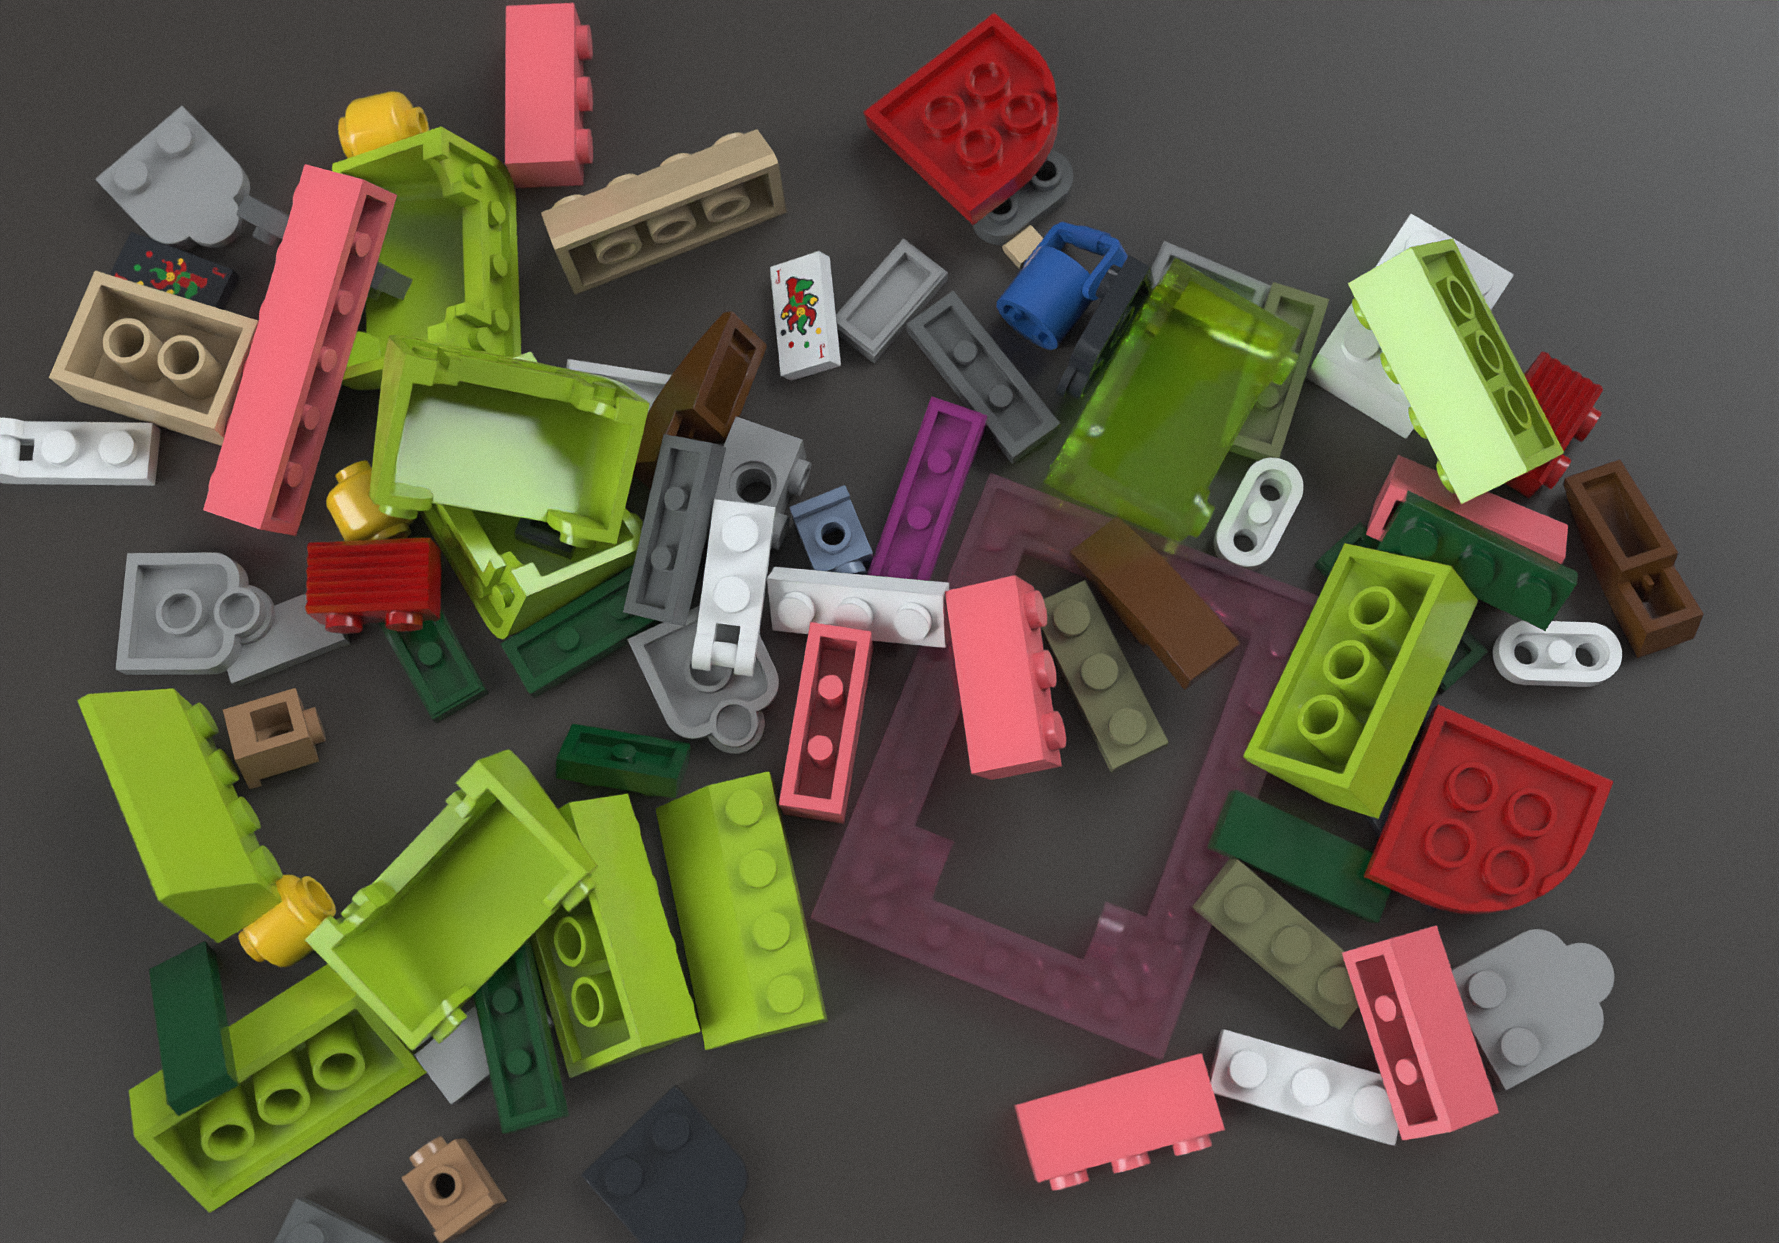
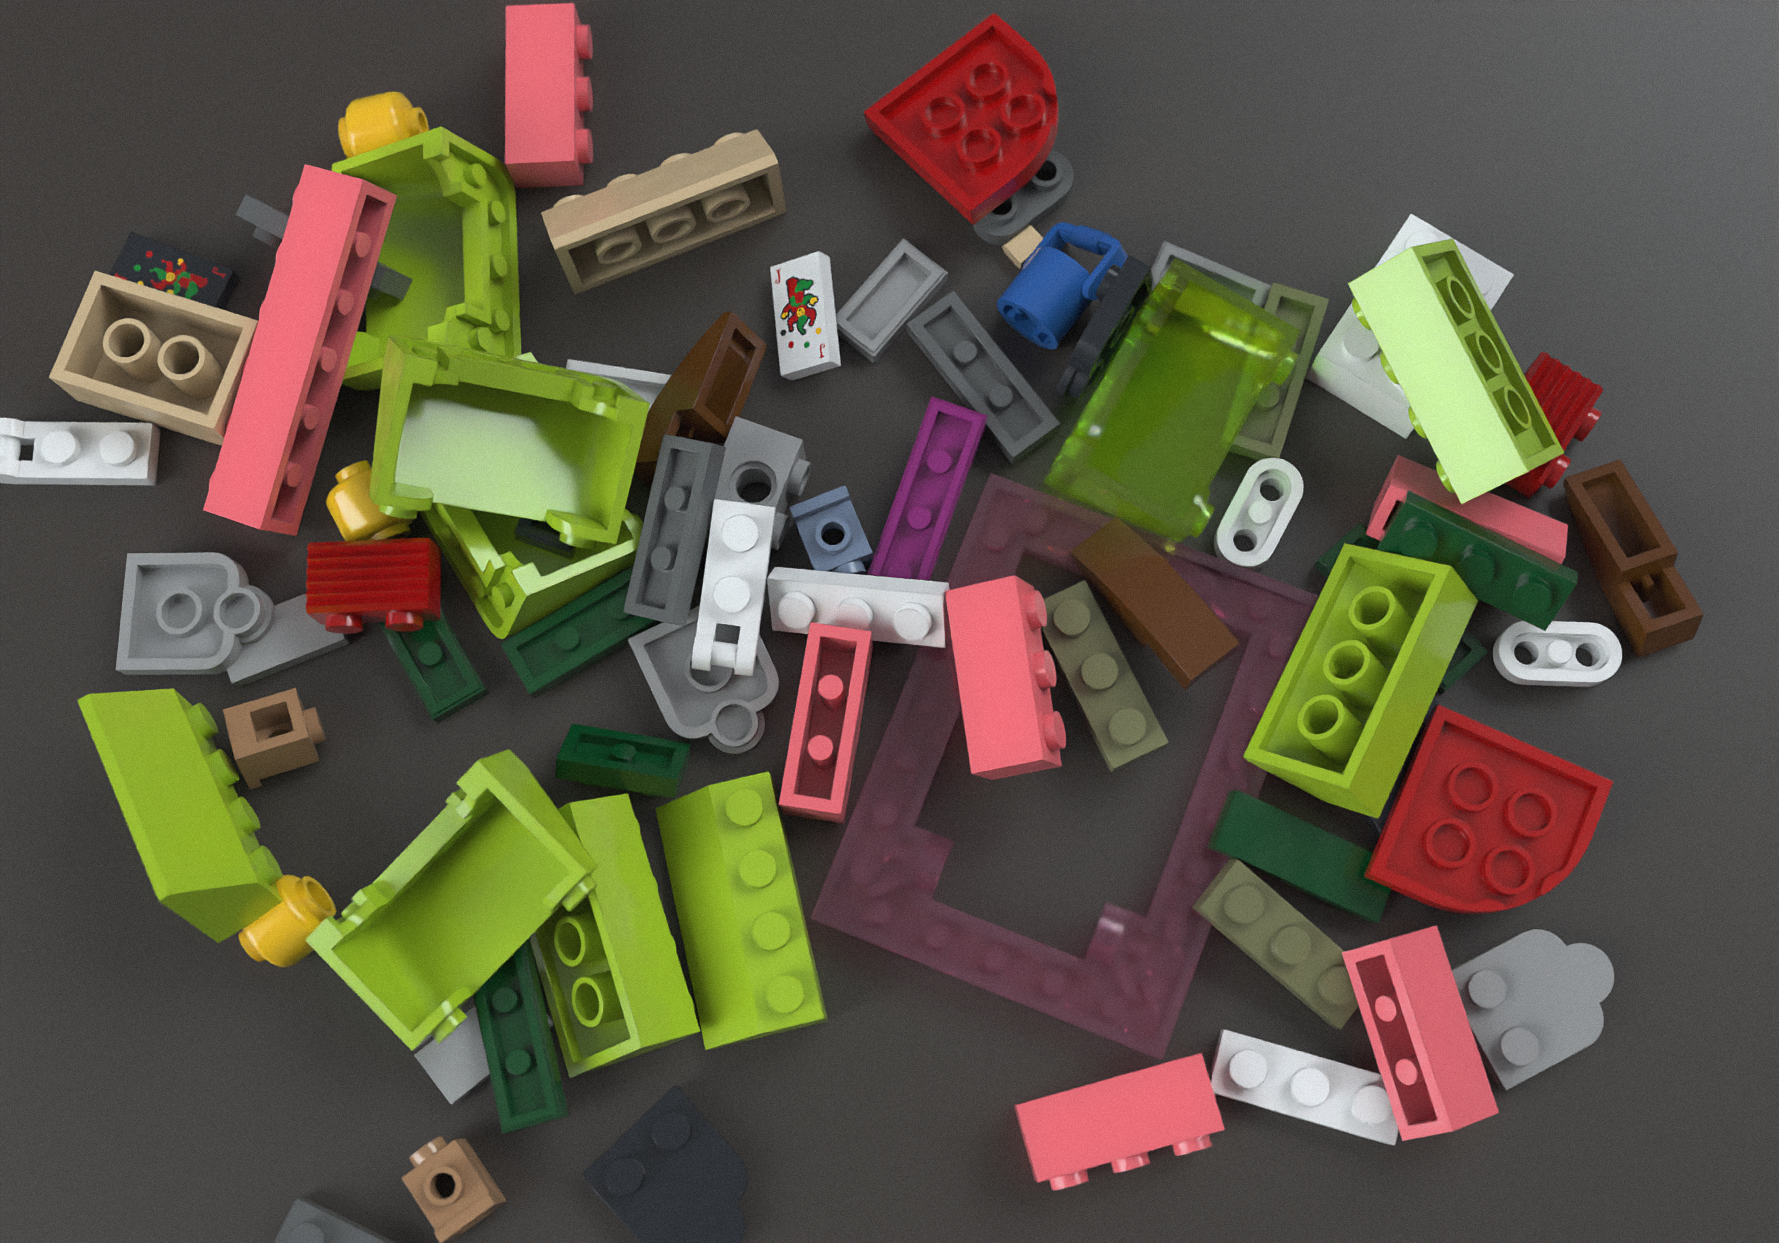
(180, 185): light grey plate -> none
(192, 1029): dark green tile -> none
(302, 1074): lime slope -> none

